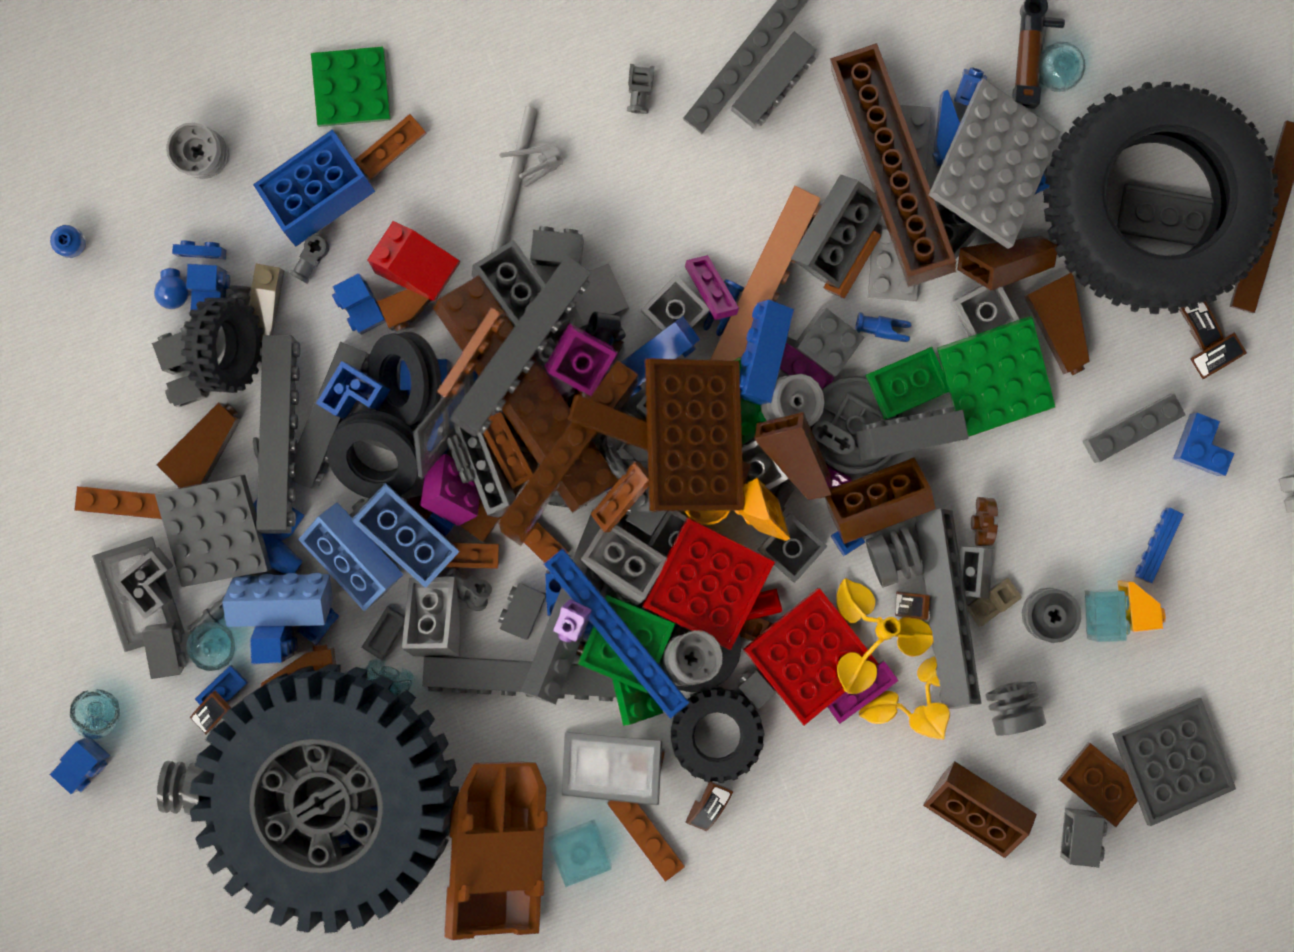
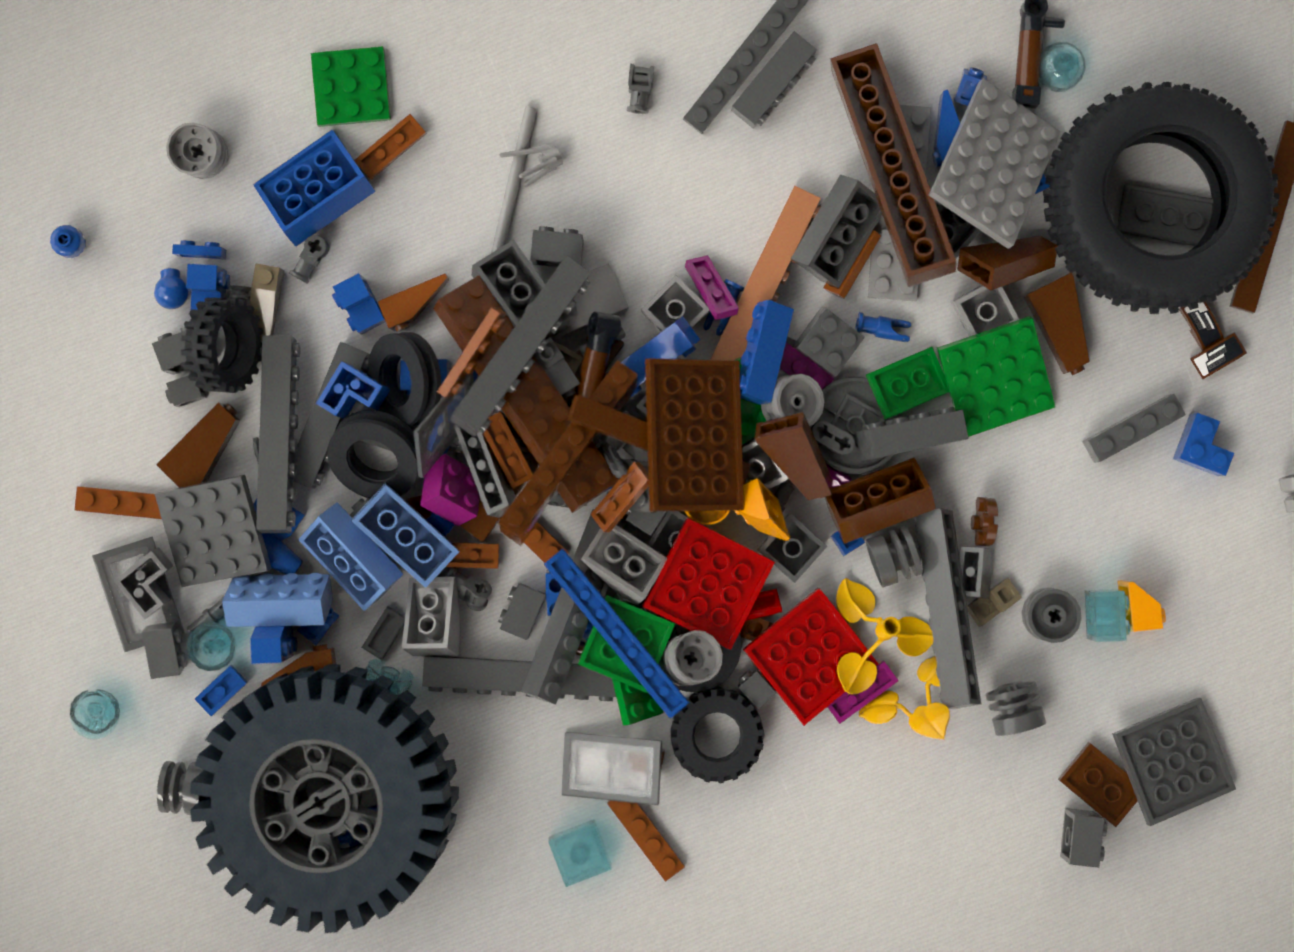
(79, 764): blue brick -> none
(210, 712): slope -> none
(412, 261): red slope -> none
(460, 458): dark grey axle -> none
(497, 851): dark orange piece -> none
(577, 616): medium lavender brick -> none
(580, 359): magenta brick -> none
(707, 811): slope -> none
(912, 605): slope -> none
(980, 810): reddish brown slope -> none
(1158, 545): blue piece -> none

